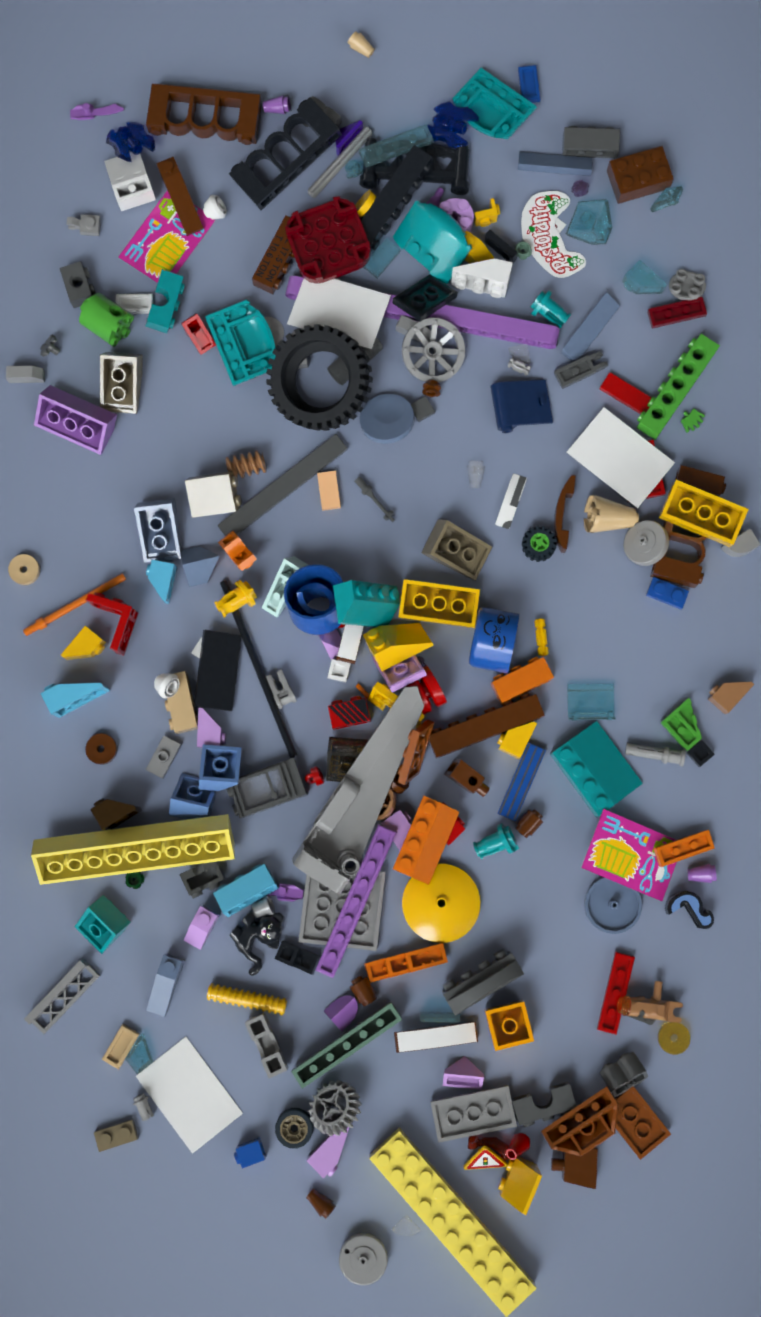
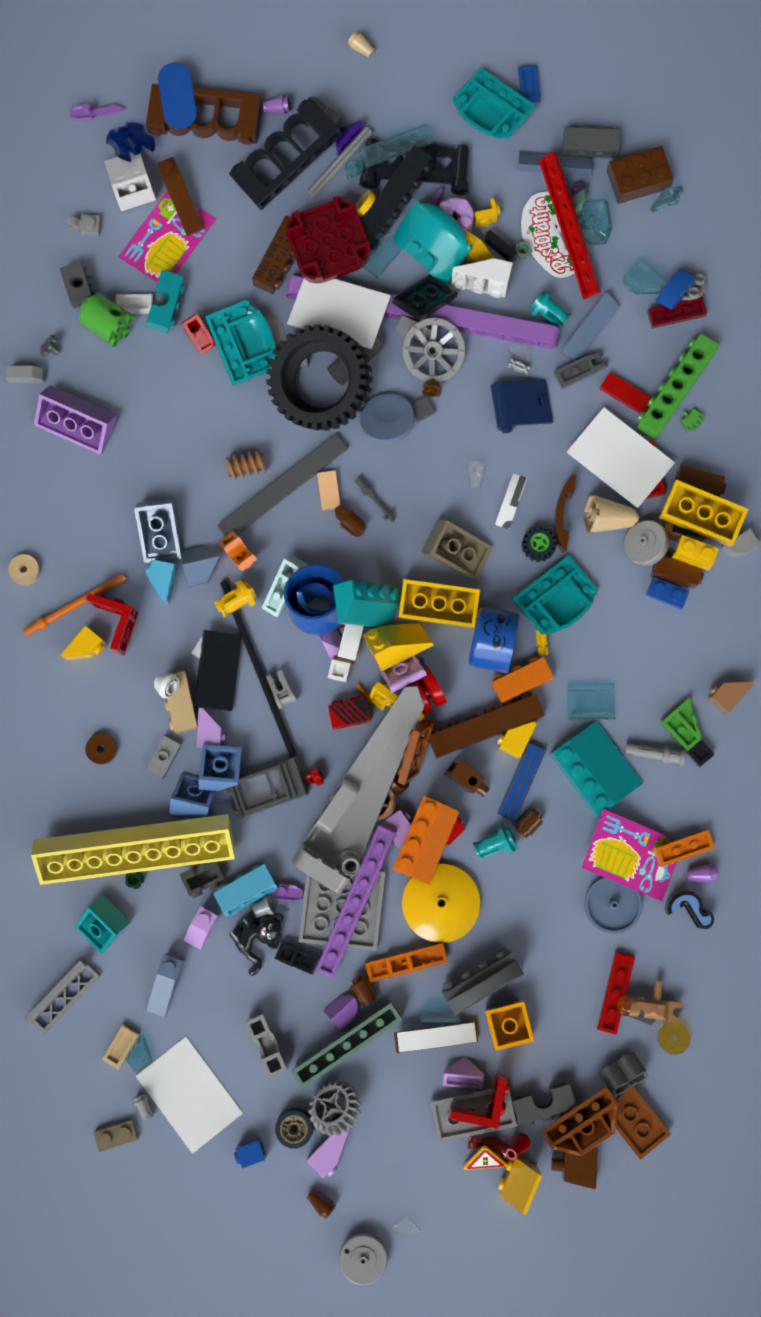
(67, 697): medium azure slope -> none
(113, 813): dark brown slope -> none
(120, 381): dark tan slope -> none
(177, 95): none -> blue sticker
(213, 494): brick -> none
(214, 208): white cone -> none
(246, 999): yellow piece -> none
(341, 756): clear smoke slope -> none
(350, 521): none -> reddish brown arm
(450, 122): clear blue piece -> none
(453, 1222): light yellow brick -> none
(481, 1118): none -> red bracket
(557, 597): none -> teal slope
(569, 225): none -> red tile
(579, 199): none -> sand green tile
(675, 288): none -> blue slope
(695, 552): none -> yellow brick

